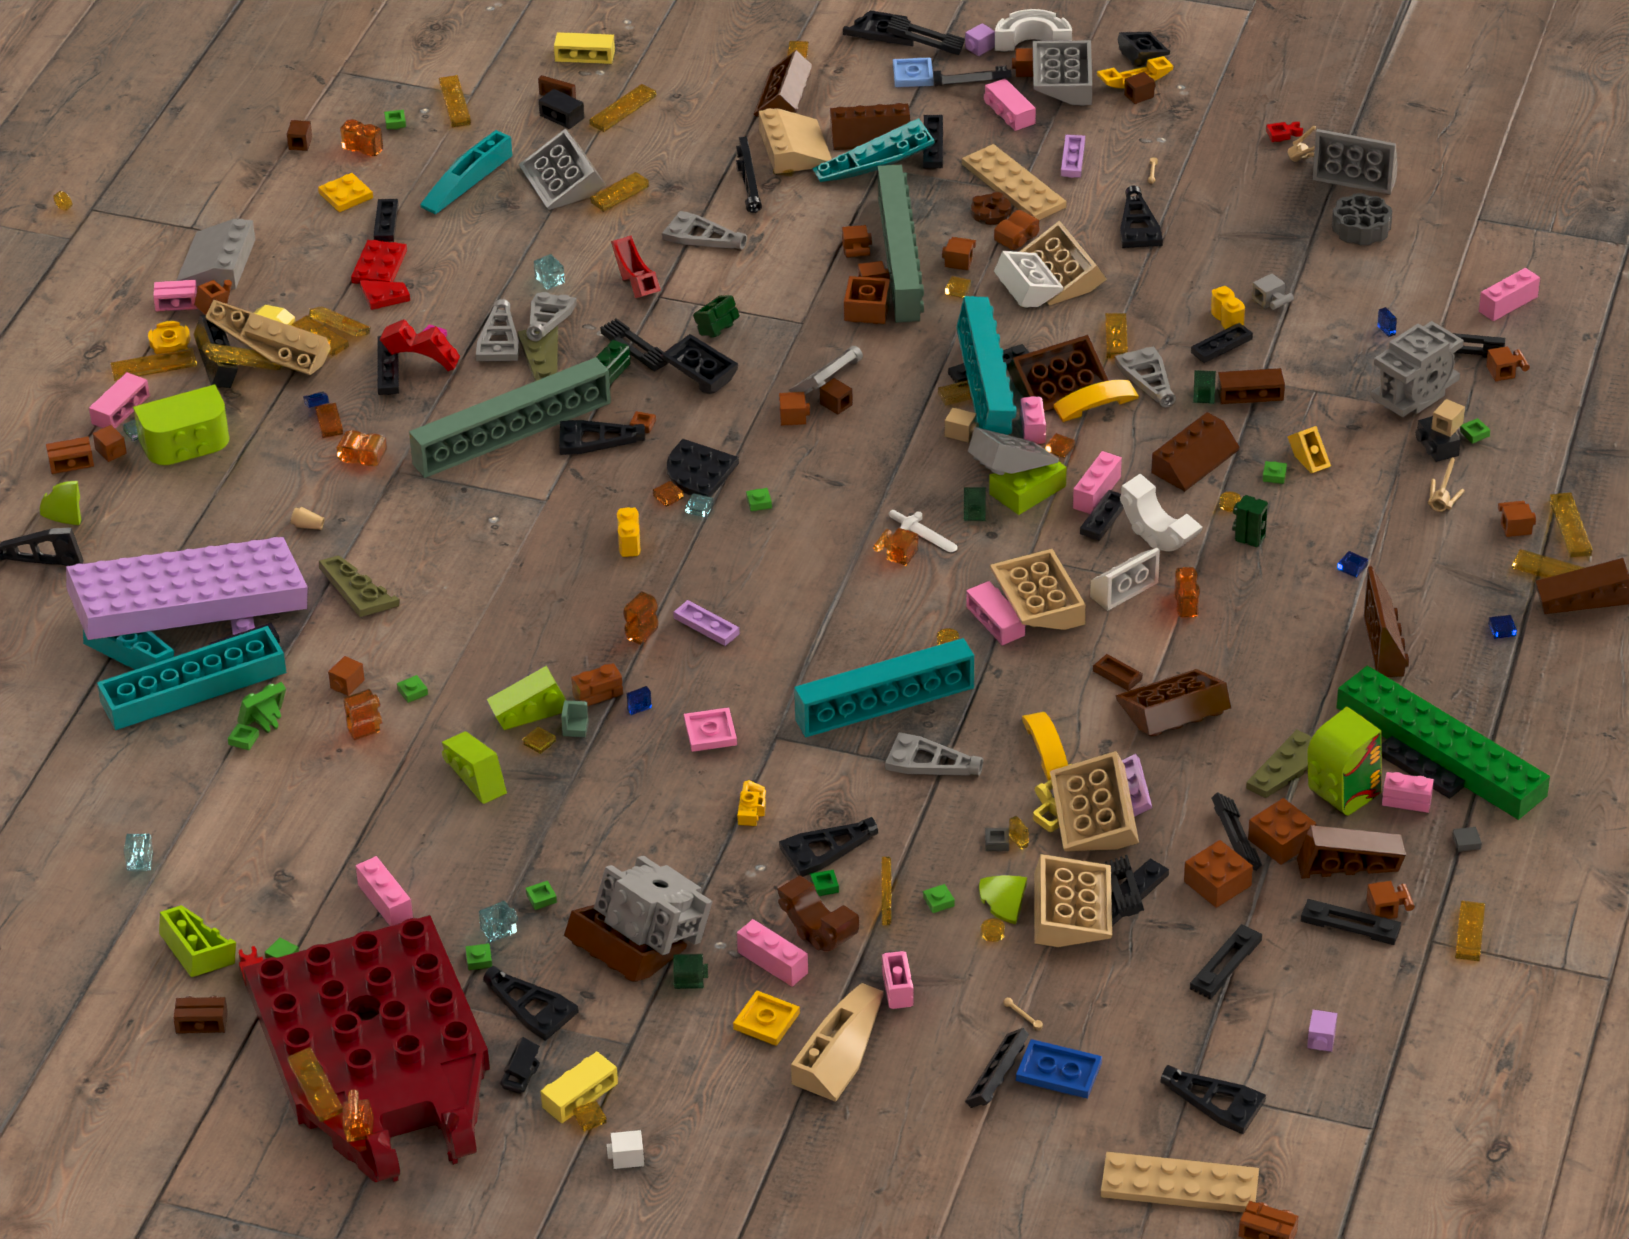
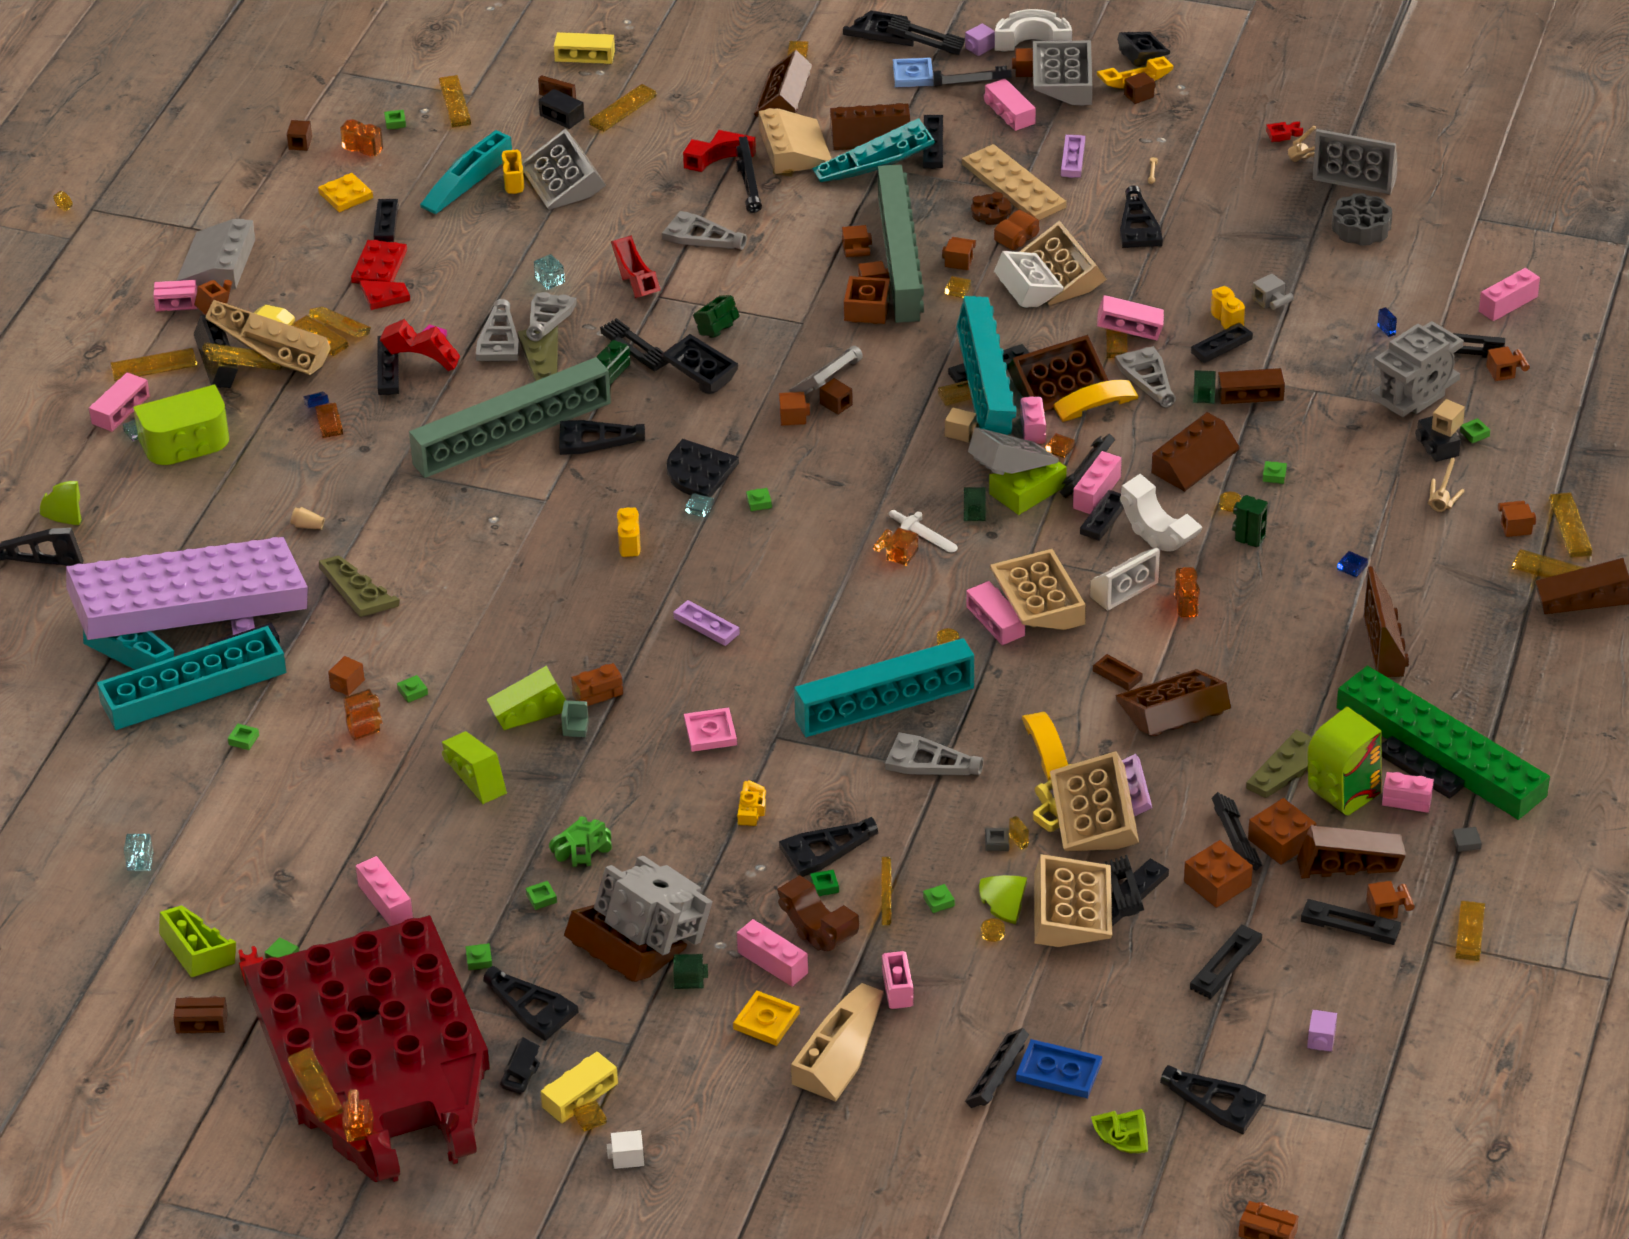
(70, 455): dark orange brick -> none
(109, 443): dark orange brick -> none
(178, 338): yellow plate -> none
(263, 707): bright green plate -> none
(361, 448): clear orange brick -> none
(498, 921): clear light blue brick -> none
(512, 171): none -> yellow brick
(539, 740): clear yellow tile -> none
(581, 834): none -> bright green piece
(619, 191): clear yellow plate -> none
(639, 700): clear blue plate -> none
(640, 617): clear orange brick -> none
(644, 418): dark orange tile -> none
(668, 493): clear orange tile -> none
(723, 145): none -> red arch
(1037, 1024): tan hinge -> none
(1098, 446): none -> black container
(1123, 1131): none -> lime brick
(1130, 317): none -> bright pink brick
(1179, 1182): tan plate -> none
(1309, 449): yellow slope -> none
(1502, 626): clear blue tile -> none

